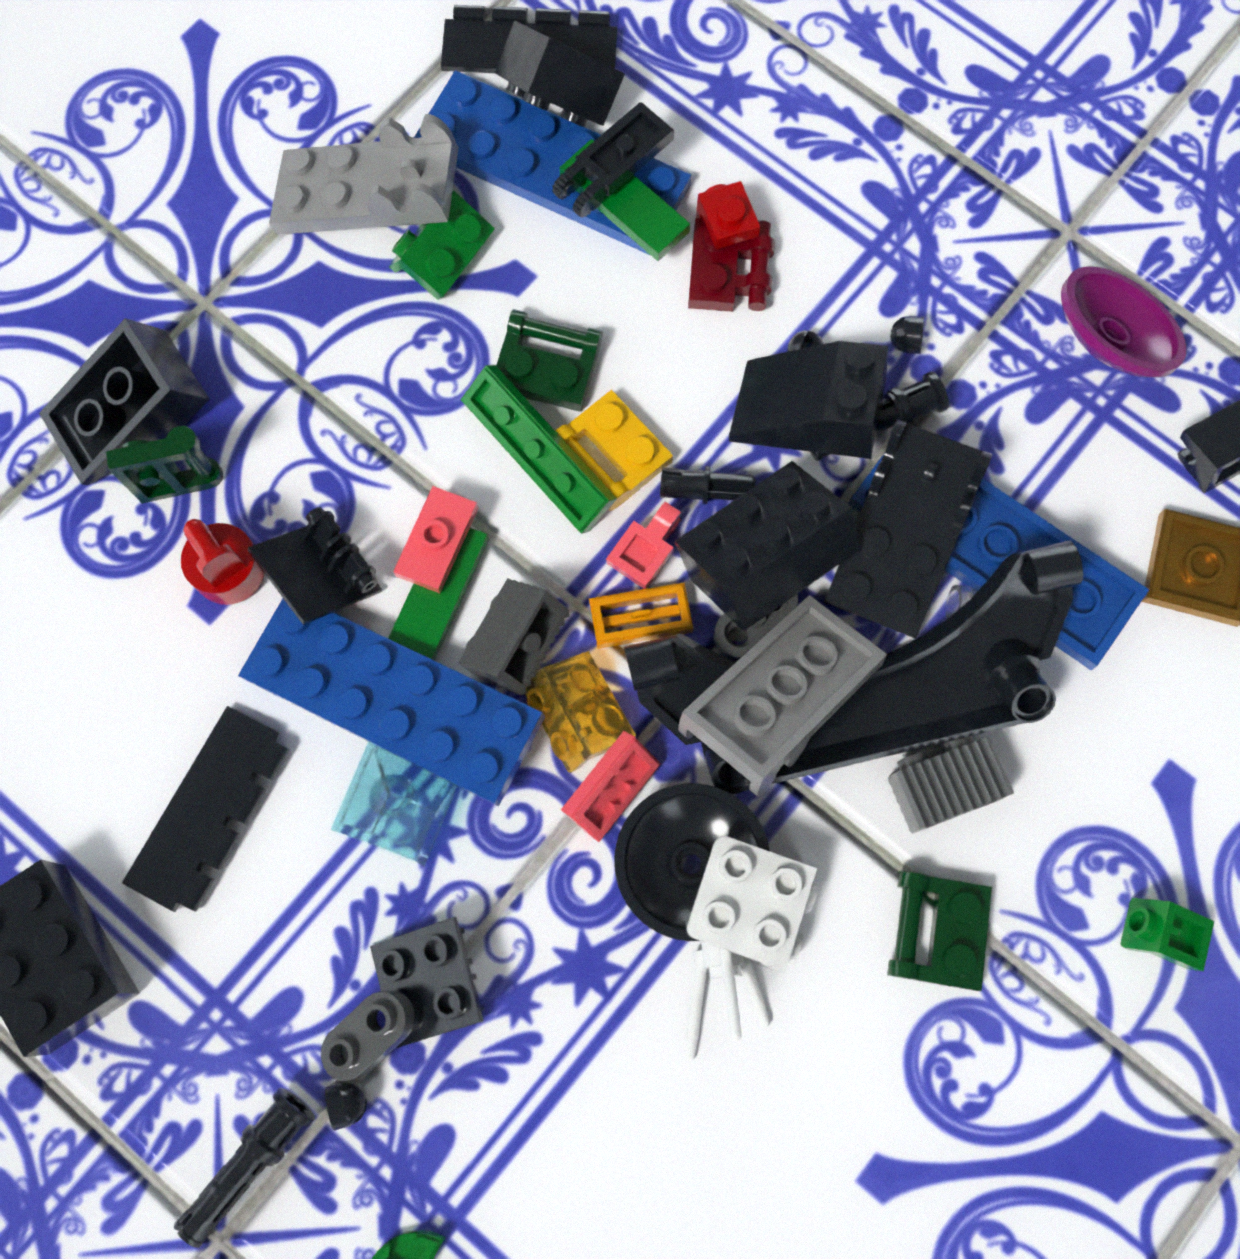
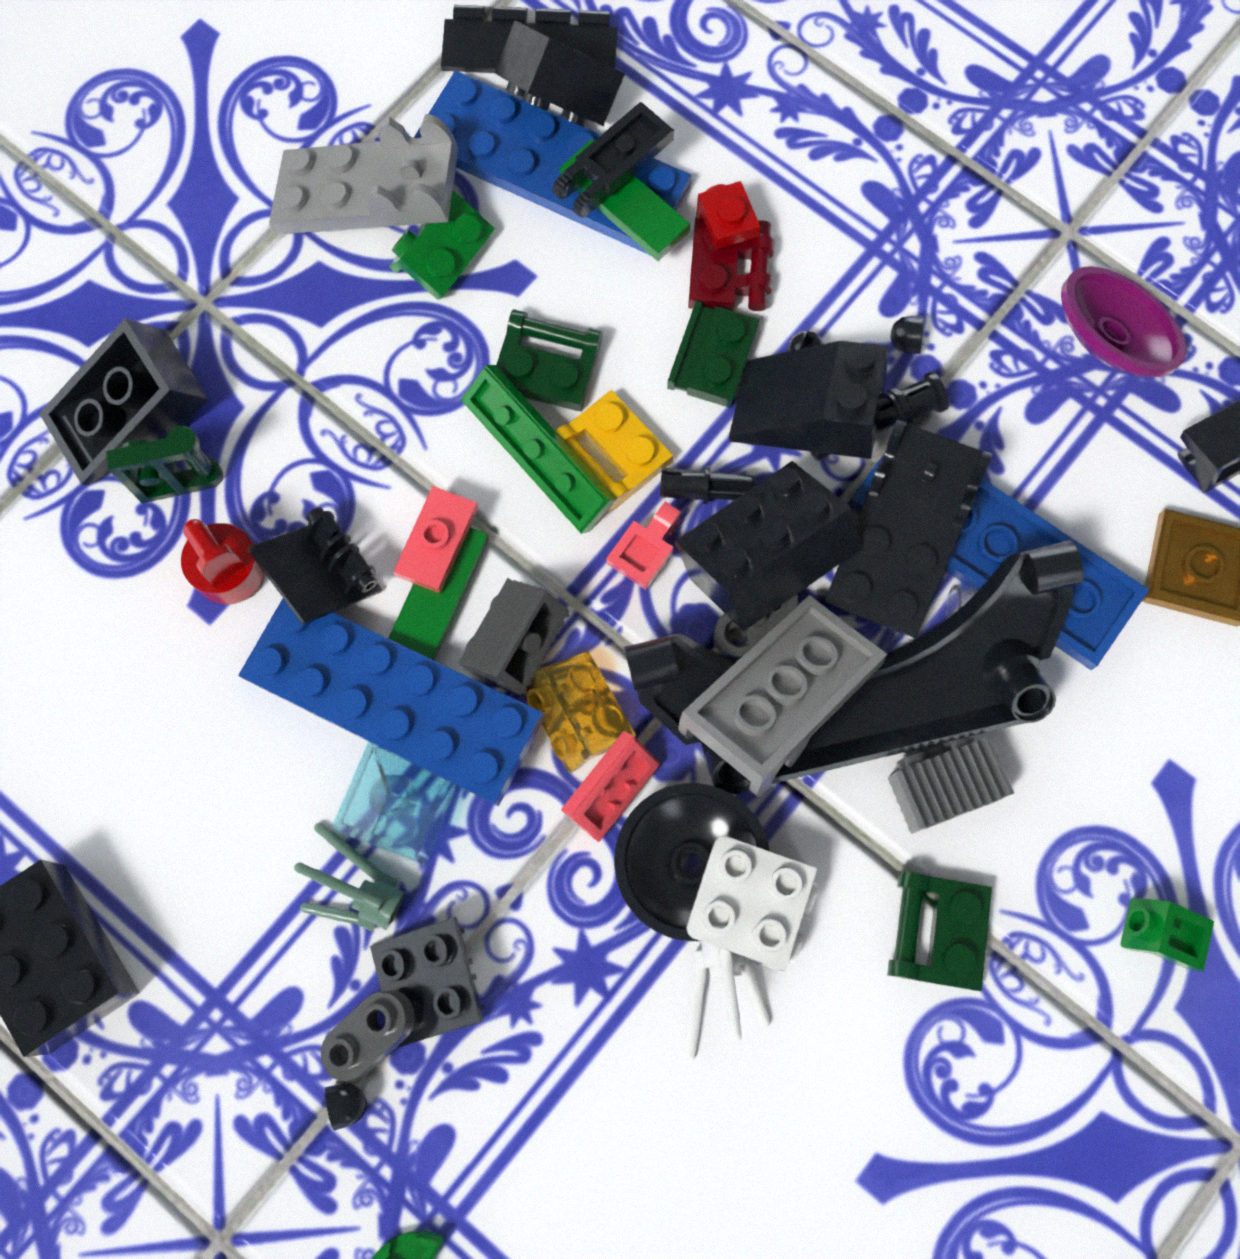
(196, 818): black windscreen -> none
(260, 1147): black pin -> none
(375, 901): none -> sand green plant
(645, 633): light orange tile -> none
(713, 354): none -> dark green plate

